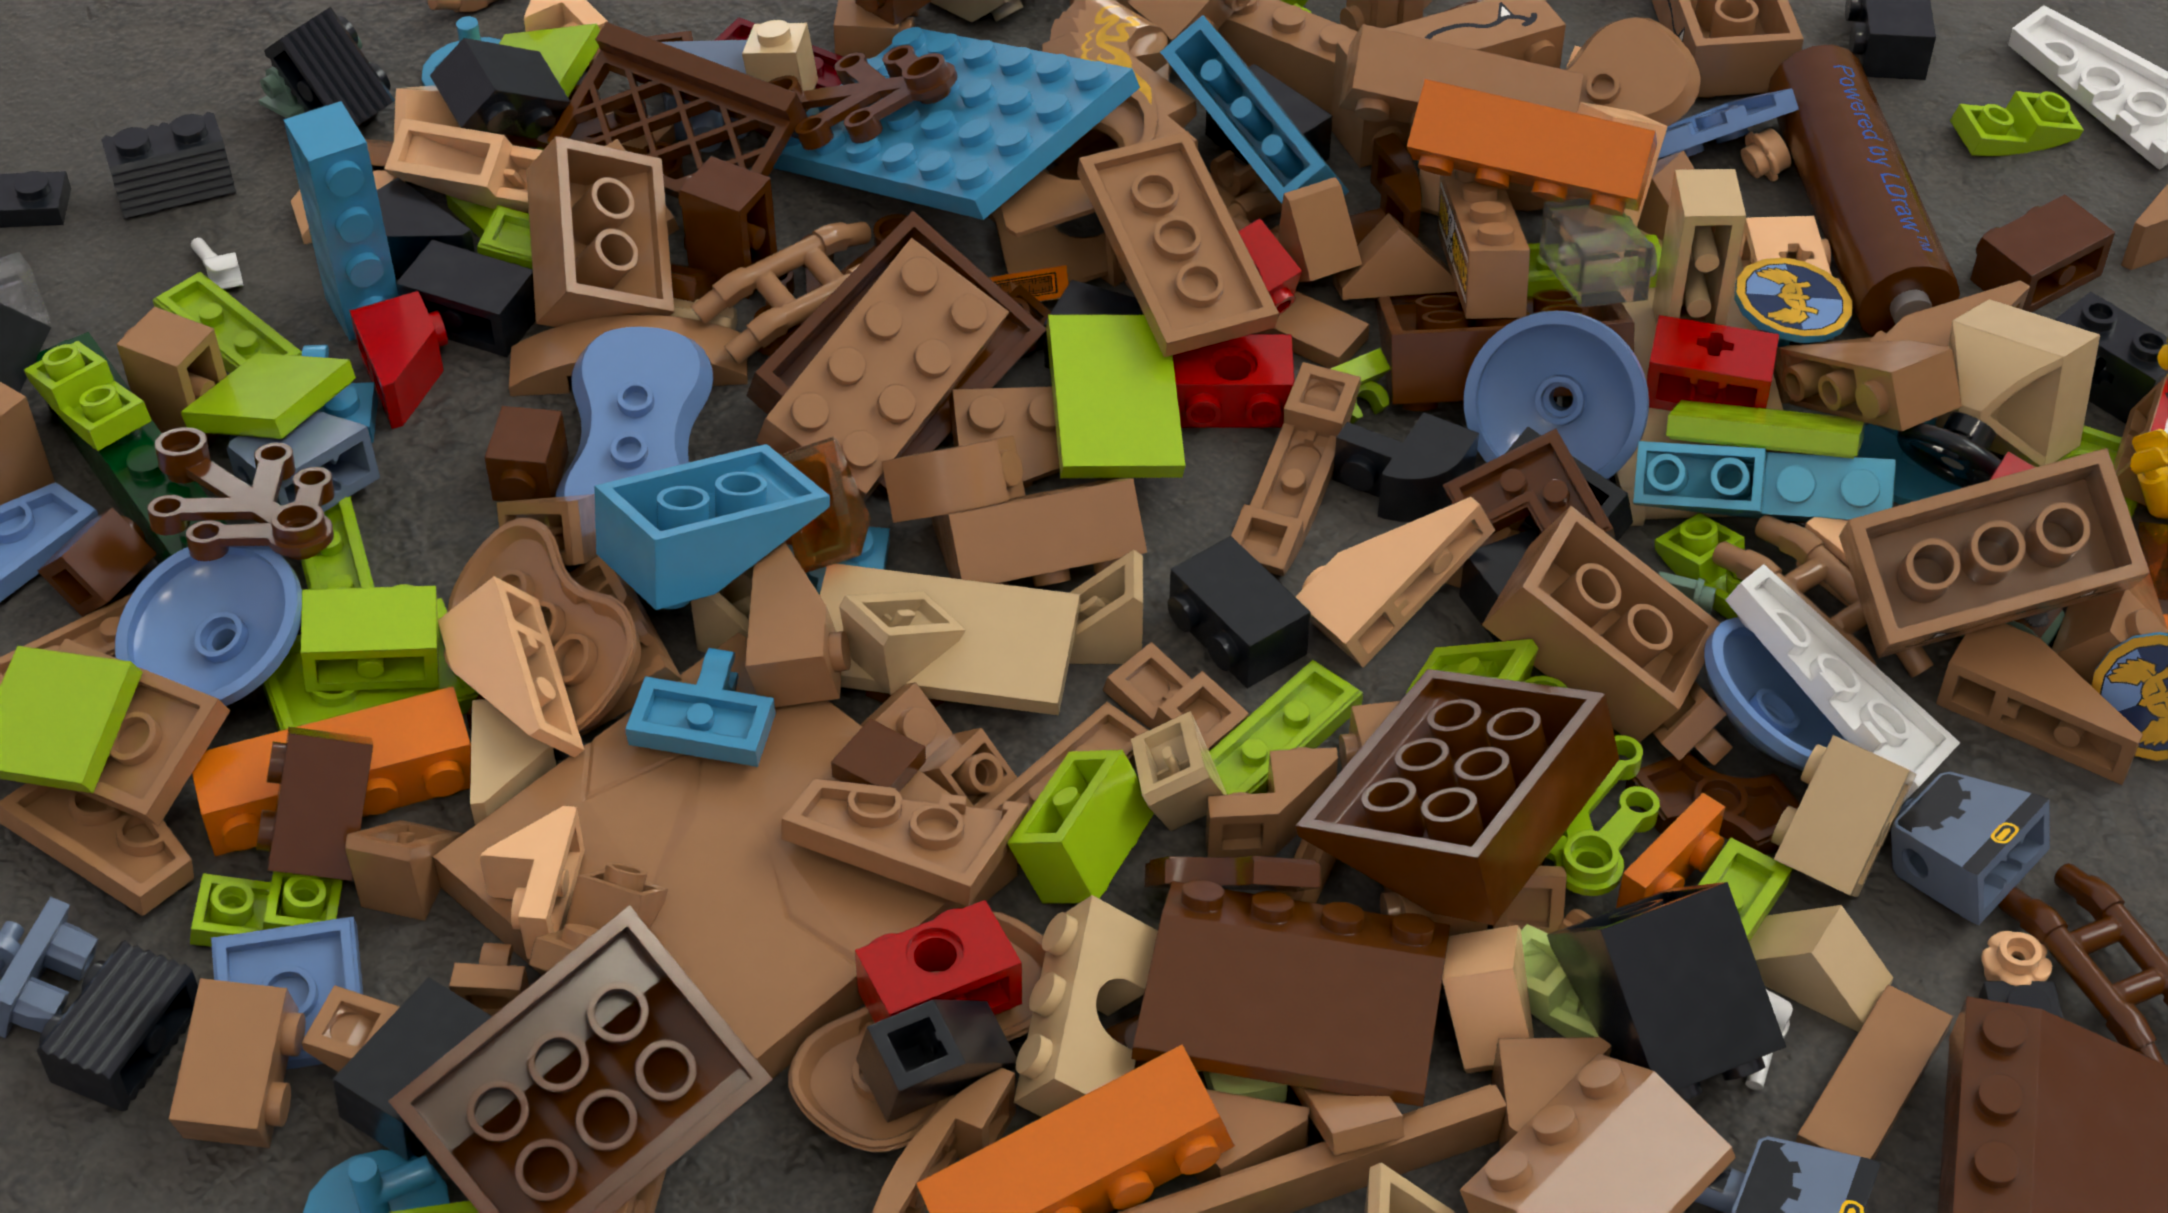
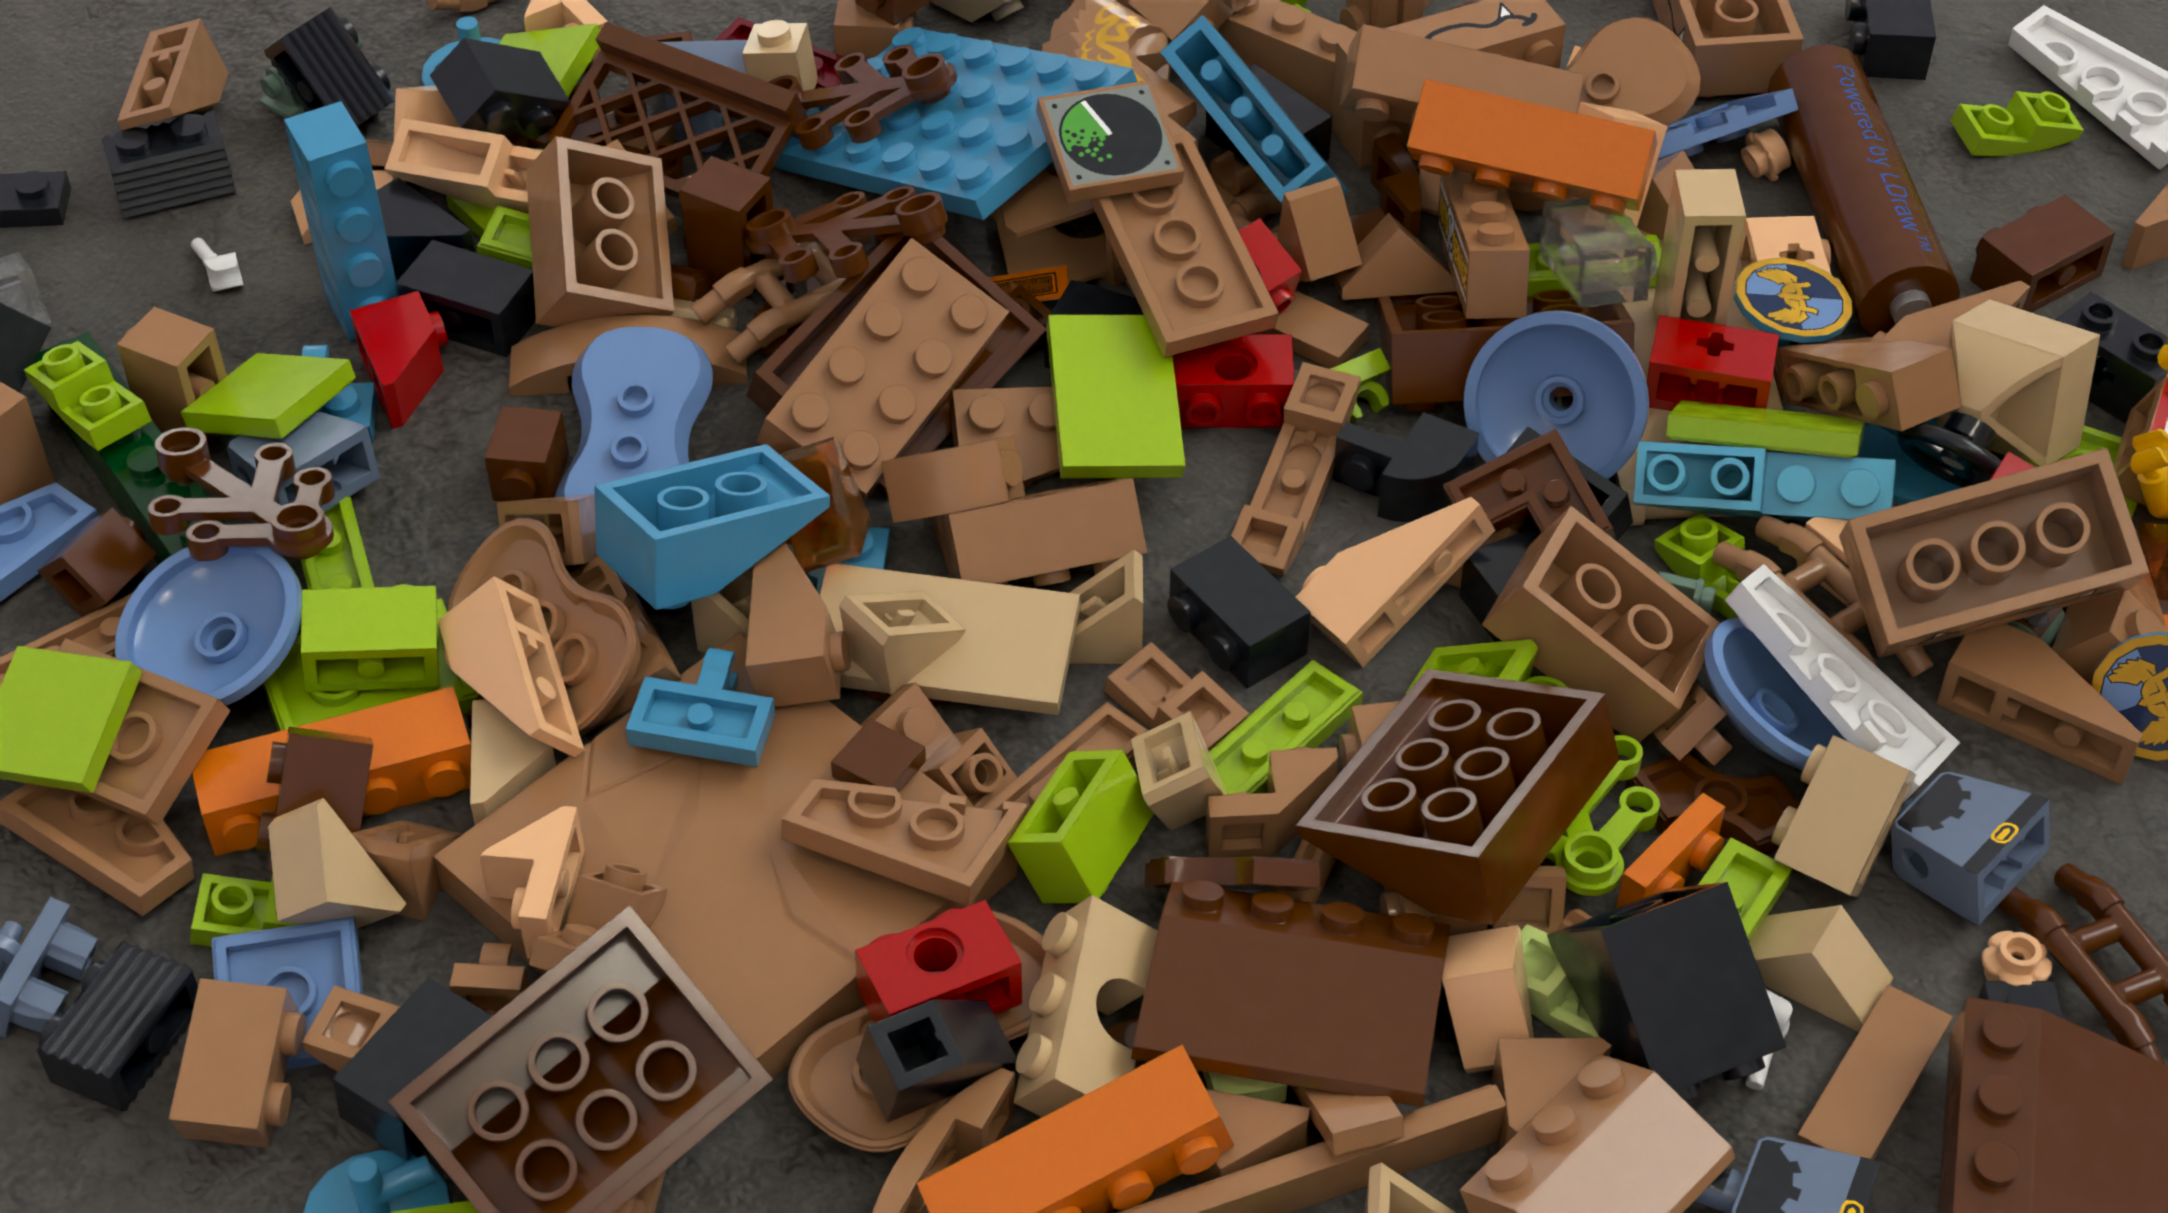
(174, 76): none -> medium nougat slope
(236, 328): lime tile -> none
(325, 870): none -> tan slope
(831, 226): none -> reddish brown plant
(1109, 141): none -> tile

